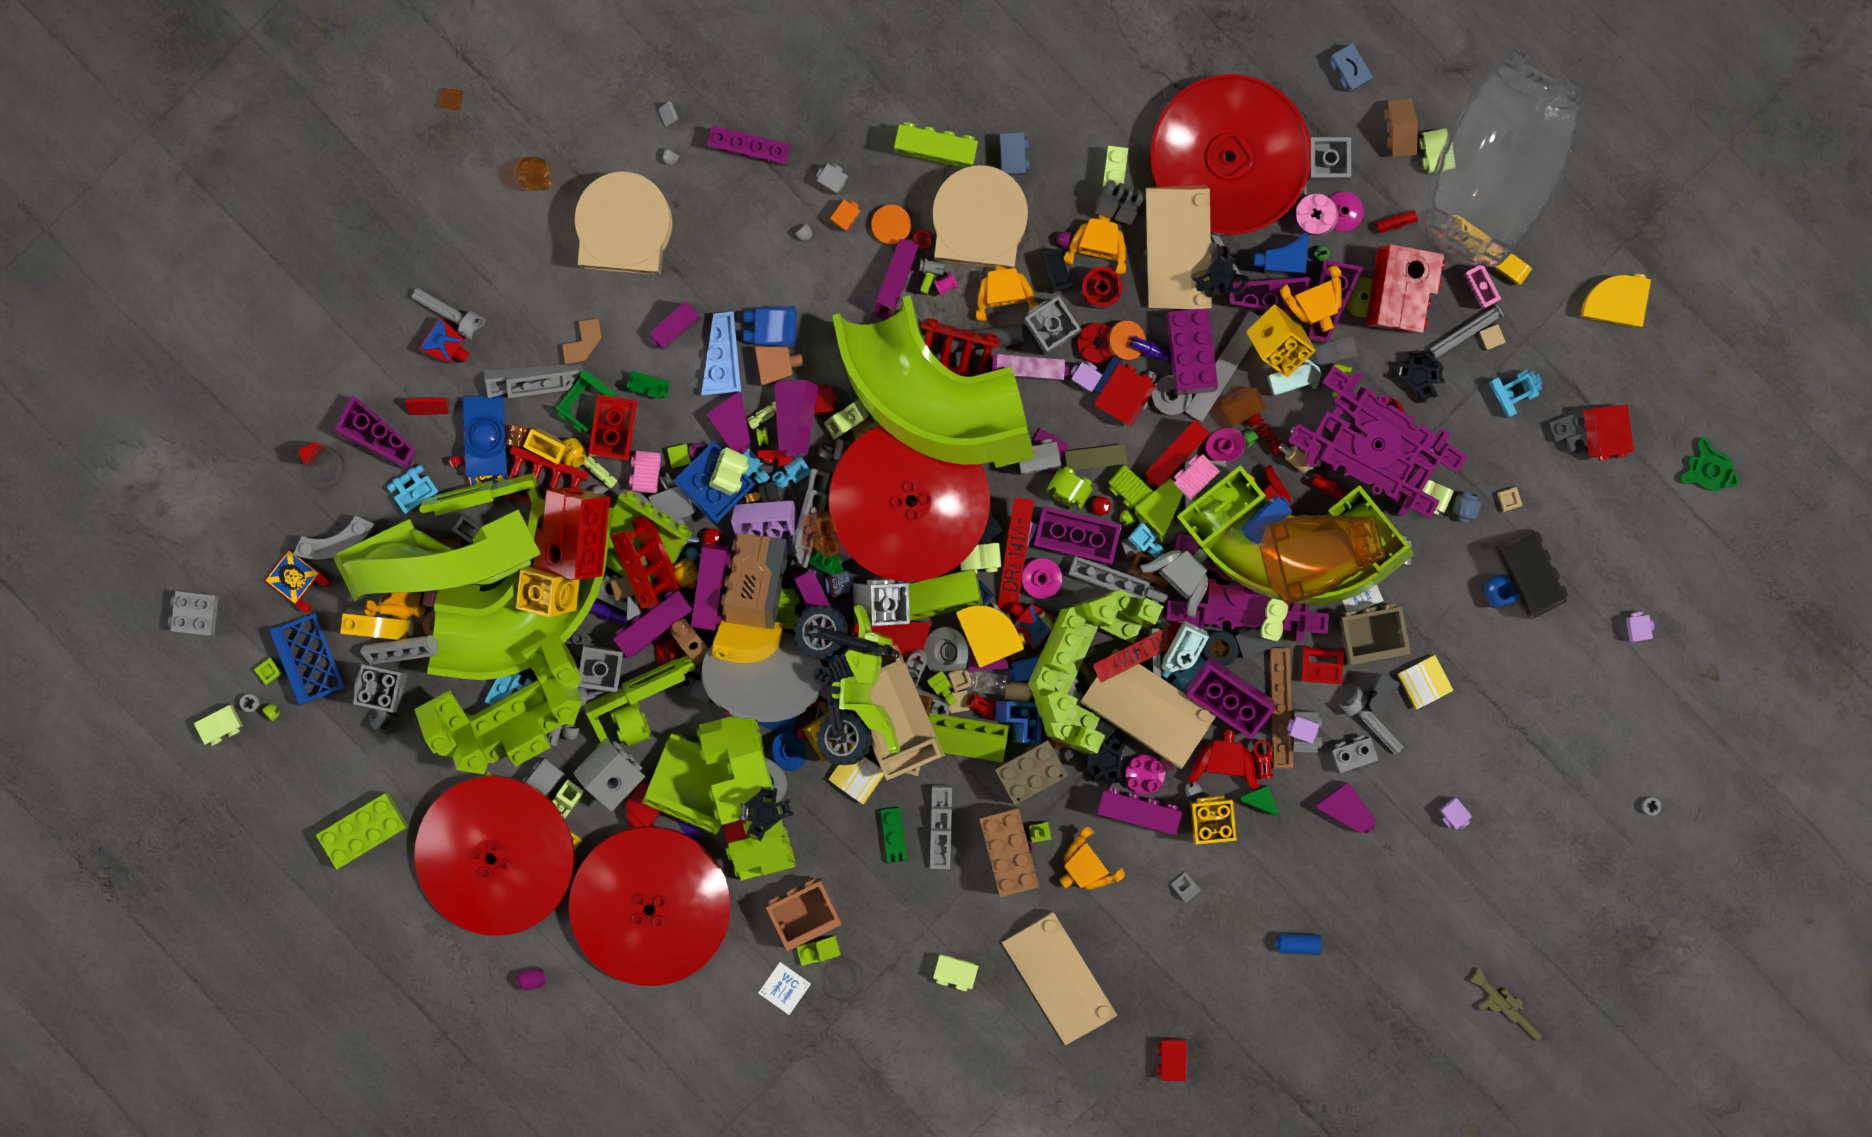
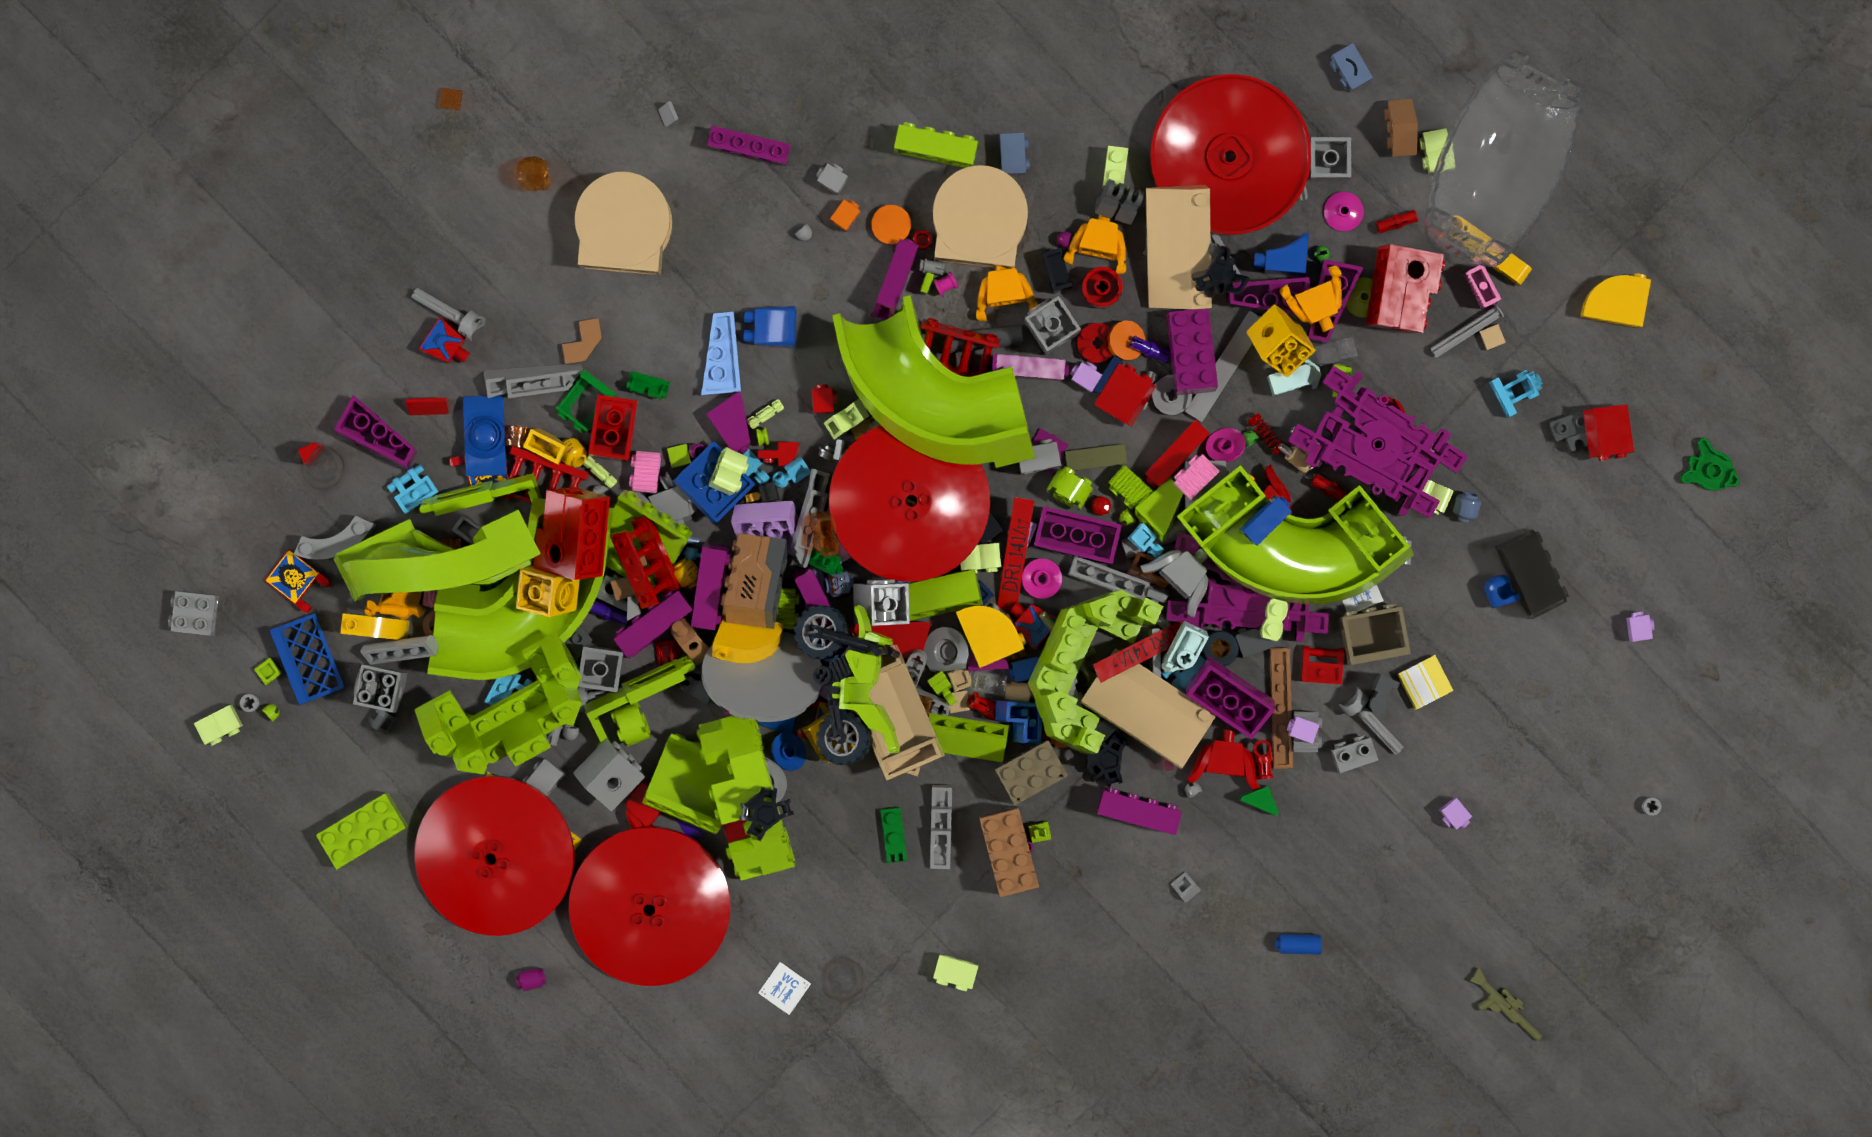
(567, 798): yellowish green brick -> none
(670, 157): light grey hinge -> none
(675, 325): magenta slope -> none
(712, 536): red tile -> none
(776, 363): nougat torso -> none
(795, 415): magenta slope -> none
(803, 913): nougat container -> none
(818, 950): lime slope -> none
(858, 779): slope -> none
(1059, 978): tan slope -> none
(1085, 866): light orange torso -> none
(1145, 774): dark pink dish -> none
(1172, 1059): red brick -> none
(1212, 820): yellow brick -> none
(1242, 407): clear orange brick -> none
(1307, 208): bright pink brick -> none
(1317, 553): clear orange windscreen -> none
(1348, 809): magenta slope -> none
(1420, 374): black piece -> none
(1509, 499): tan tile -> none

